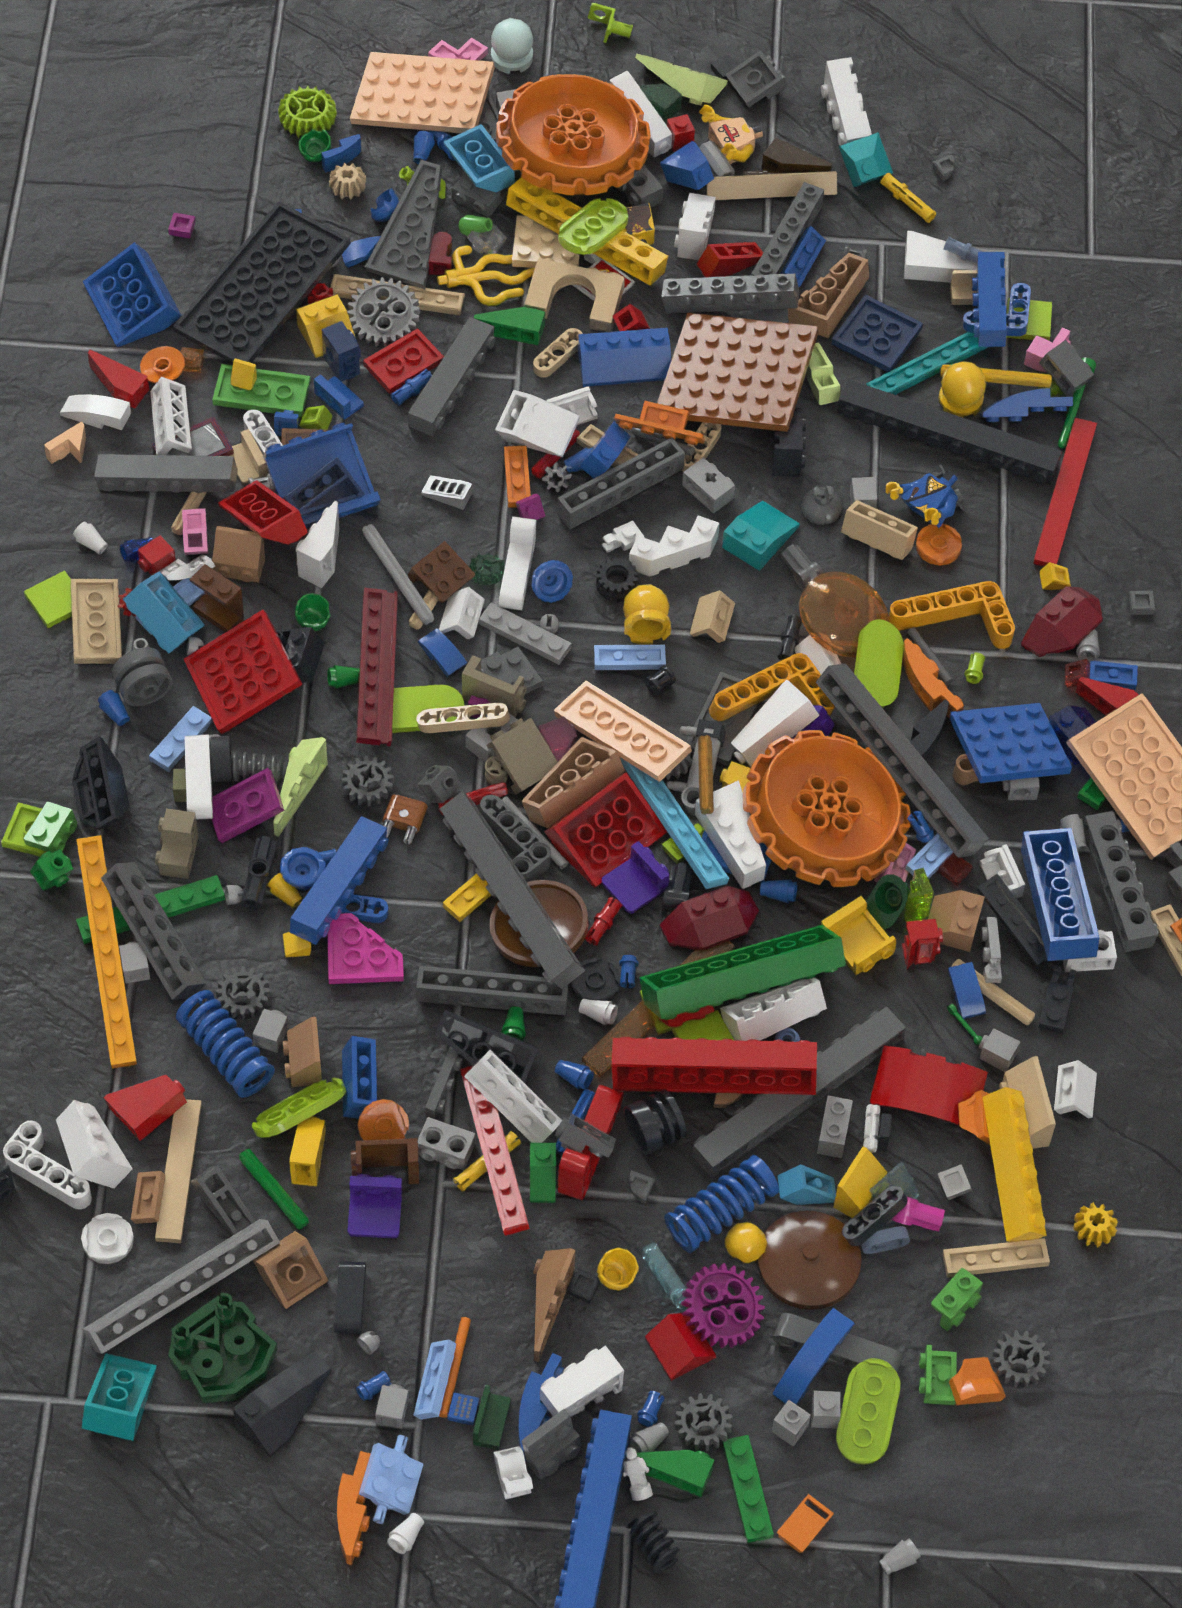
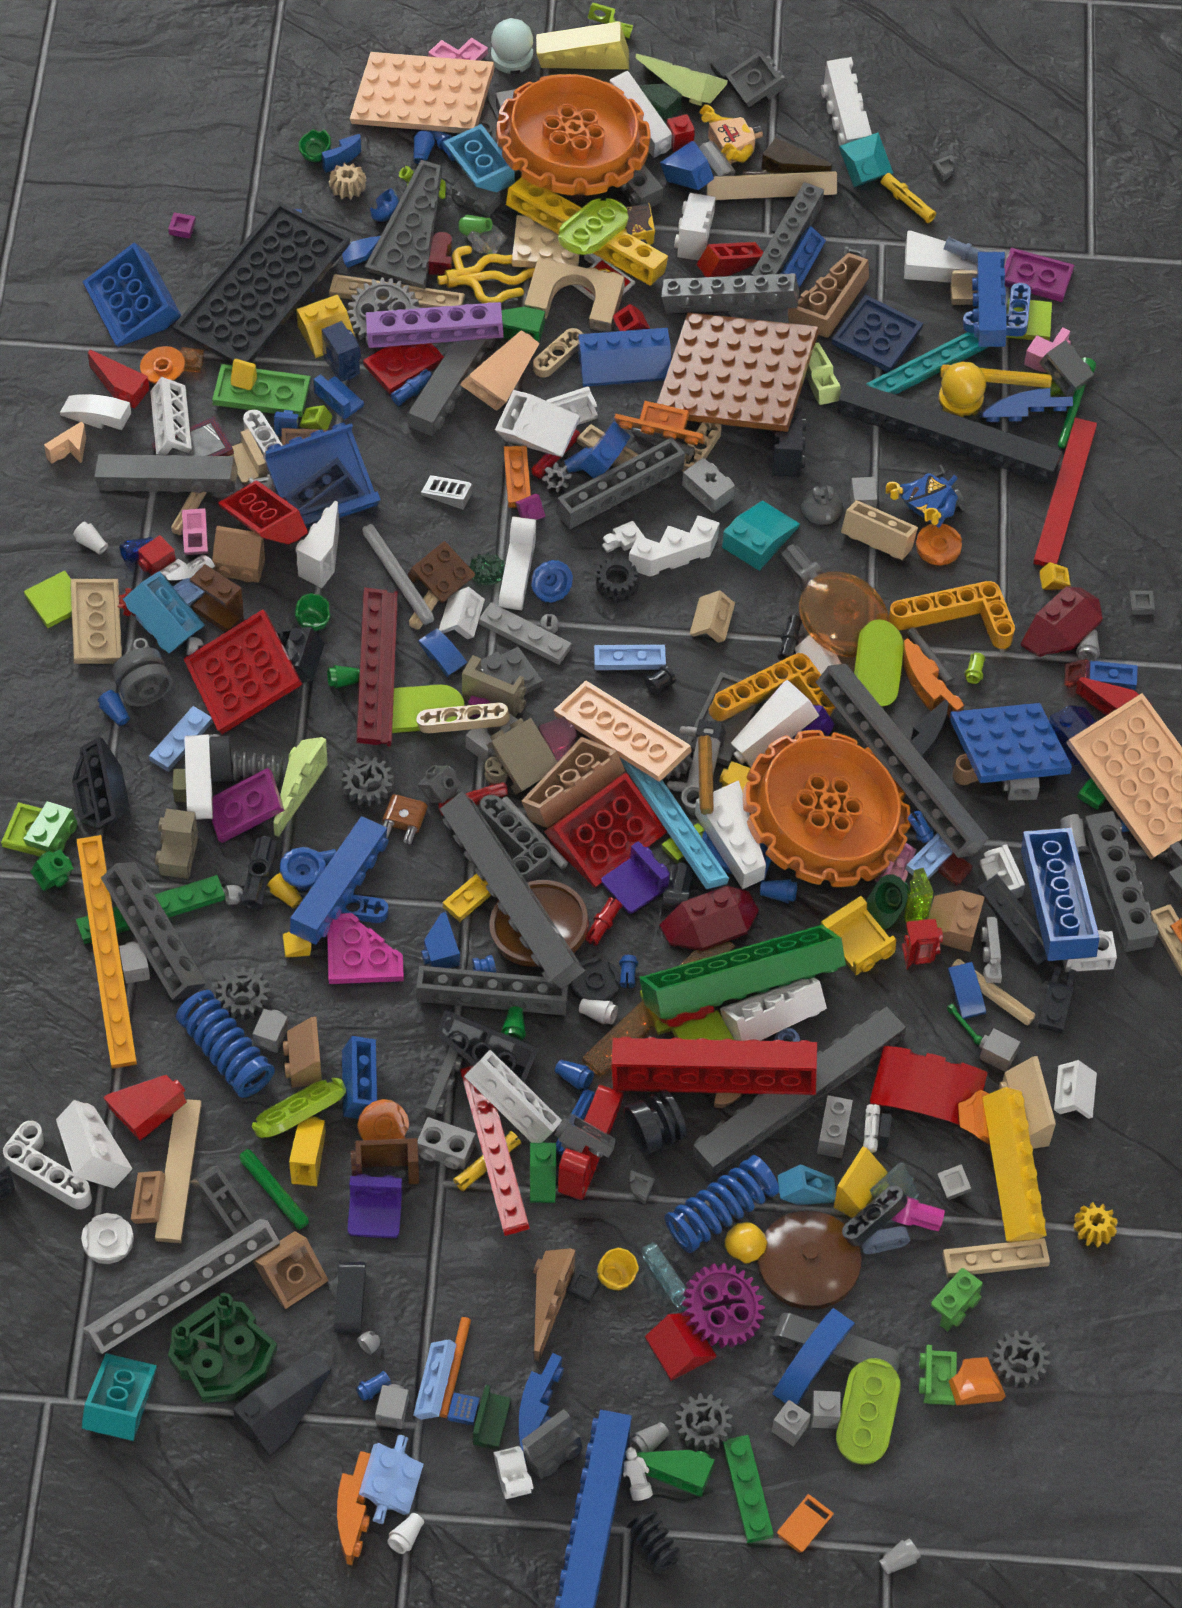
(306, 106): lime gear -> none
(319, 293): red gear -> none
(434, 324): none -> medium lavender brick
(440, 945): none -> blue slope
(484, 965): none -> blue wheel
(500, 373): none -> light nougat slope
(583, 1383): white wedge -> none
(584, 48): none -> light yellow wedge
(646, 615): yellow tile -> none
(648, 1414): blue pin -> none
(1042, 274): none -> magenta tile

